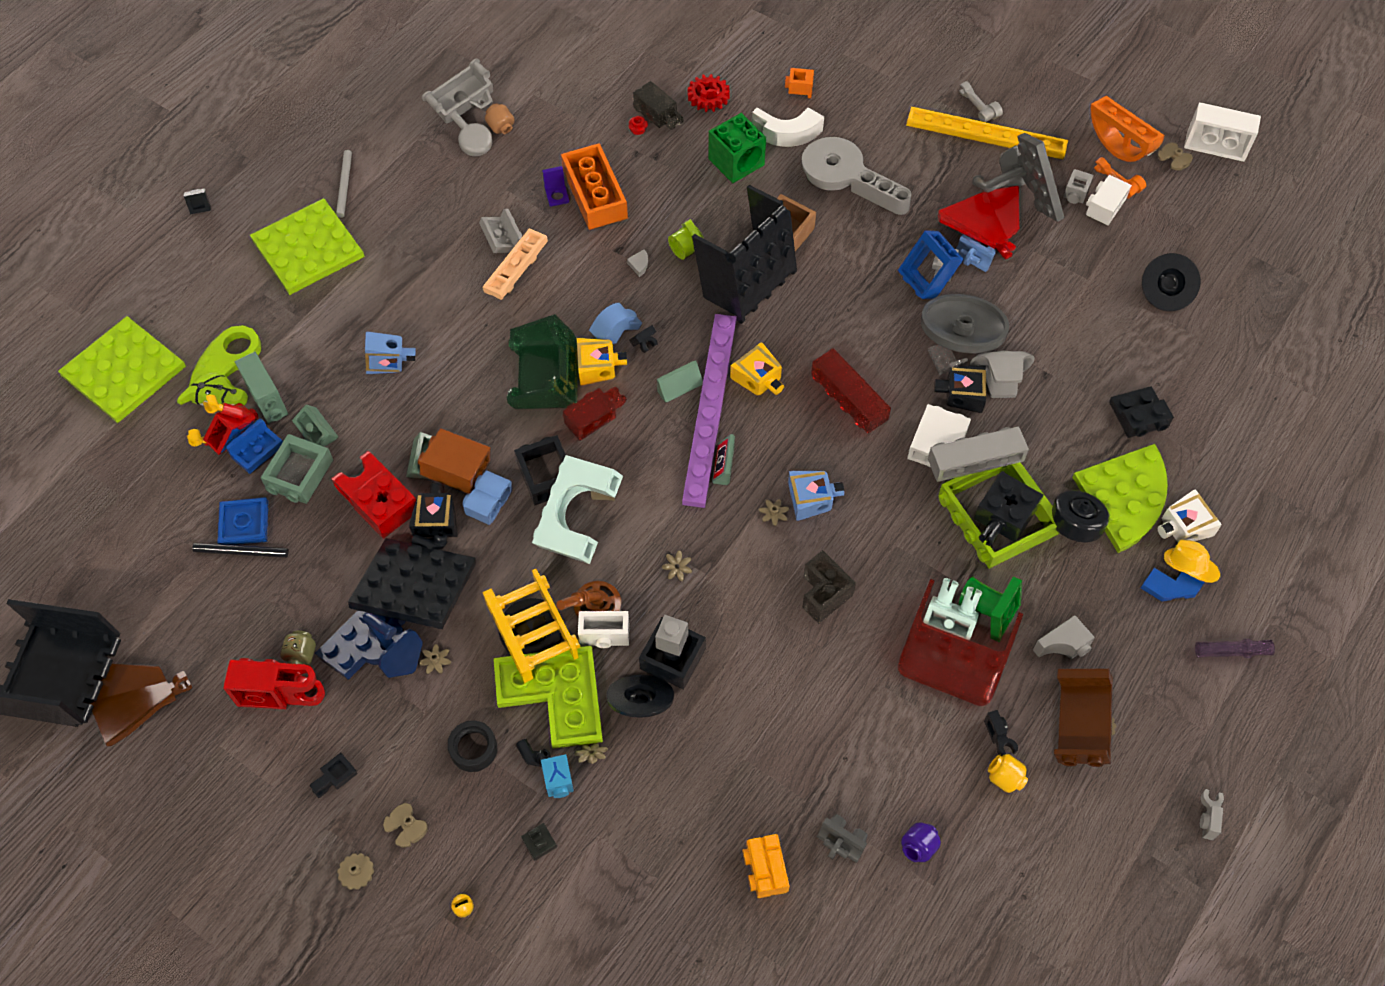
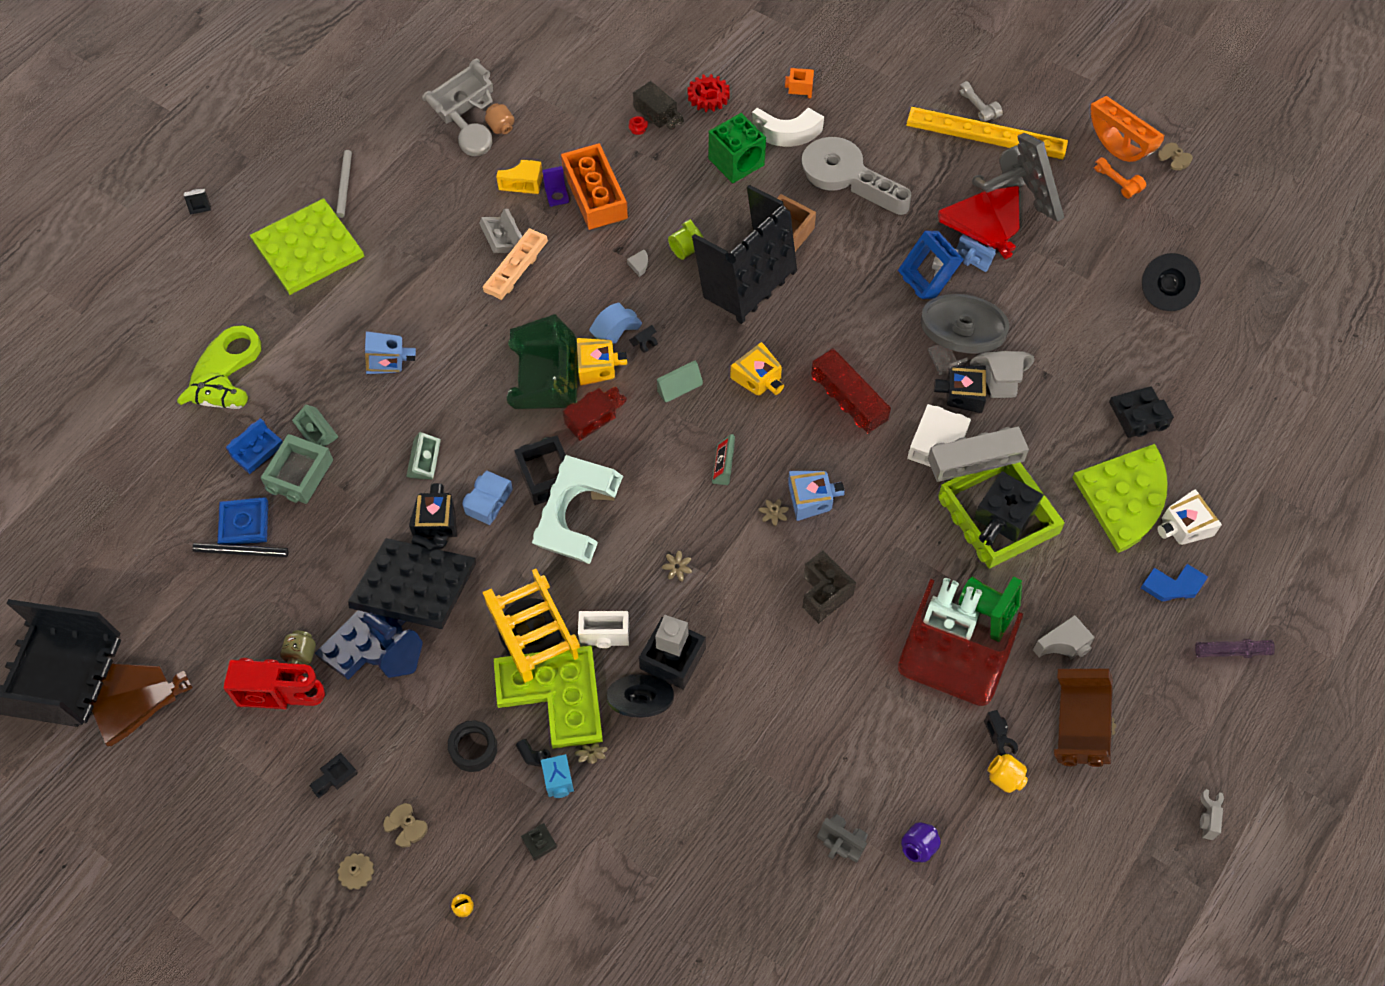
(122, 369): lime plate -> none
(225, 426): red torso -> none
(261, 387): sand green window -> none
(377, 496): red brick -> none
(435, 663): dark tan plant -> none
(454, 460): dark orange brick -> none
(522, 178): none -> yellow arch
(593, 598): dark orange dish -> none
(709, 411): medium lavender plate -> none
(767, 866): light orange brick -> none
(1075, 191): light grey brick -> none
(1080, 516): black wheel -> none
(1108, 199): white brick -> none
(1193, 560): yellow piece -> none
(1222, 132): white brick -> none

